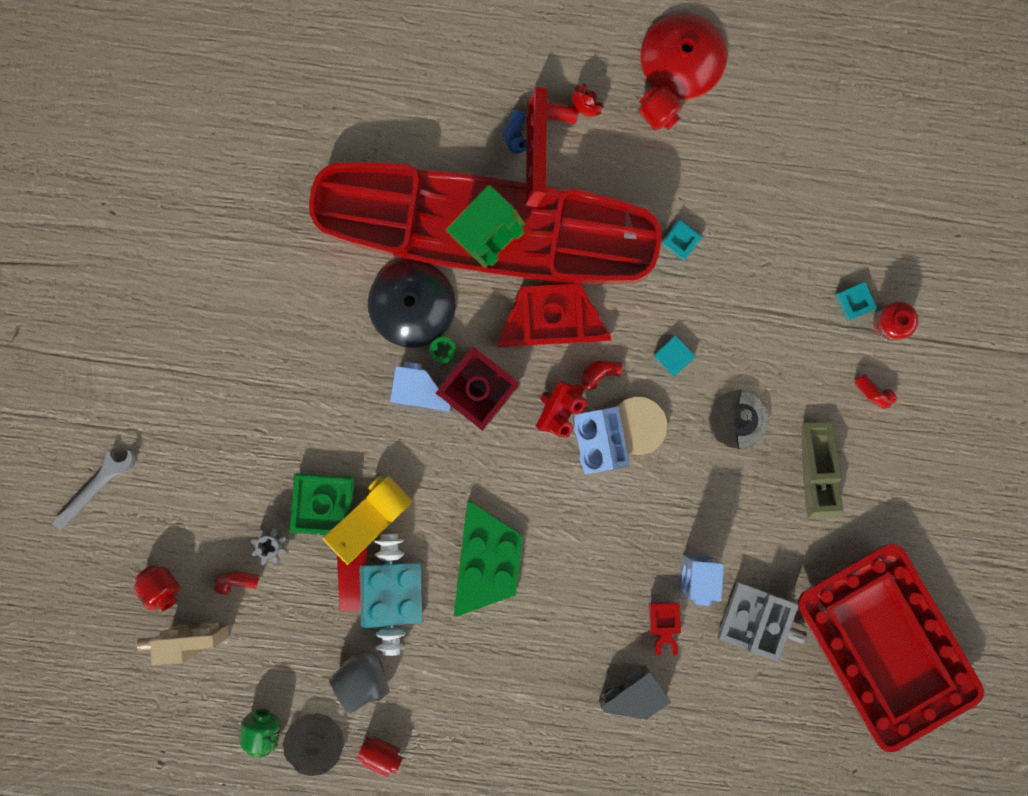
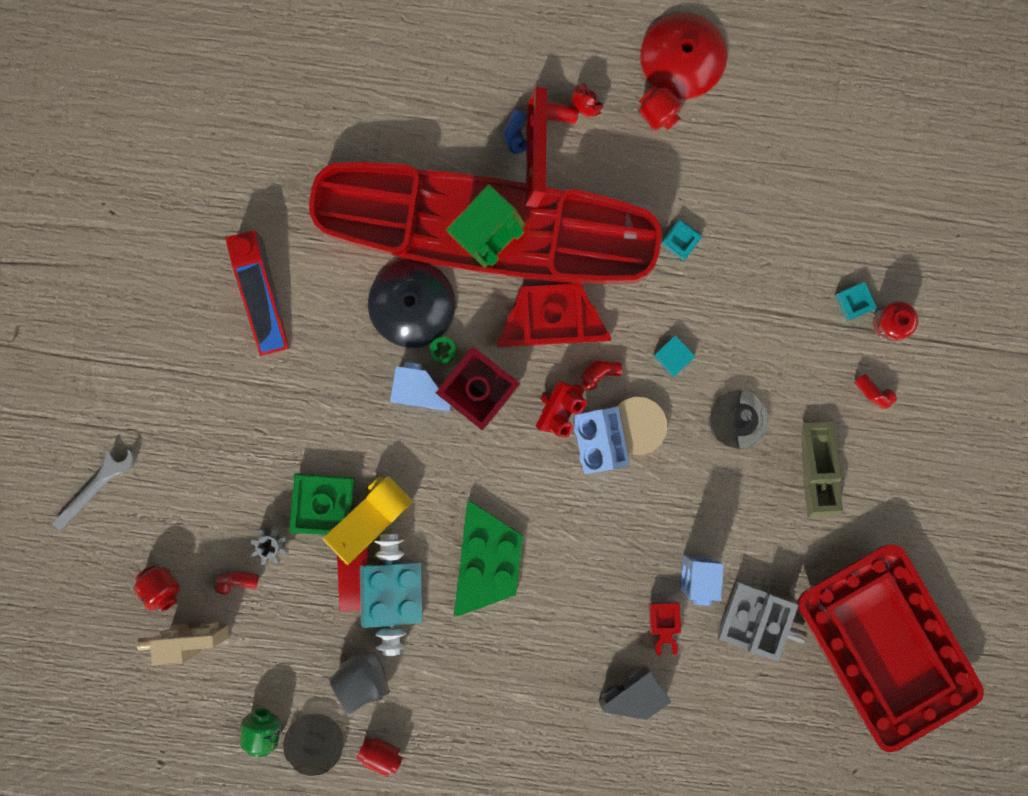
(257, 291): none -> slope

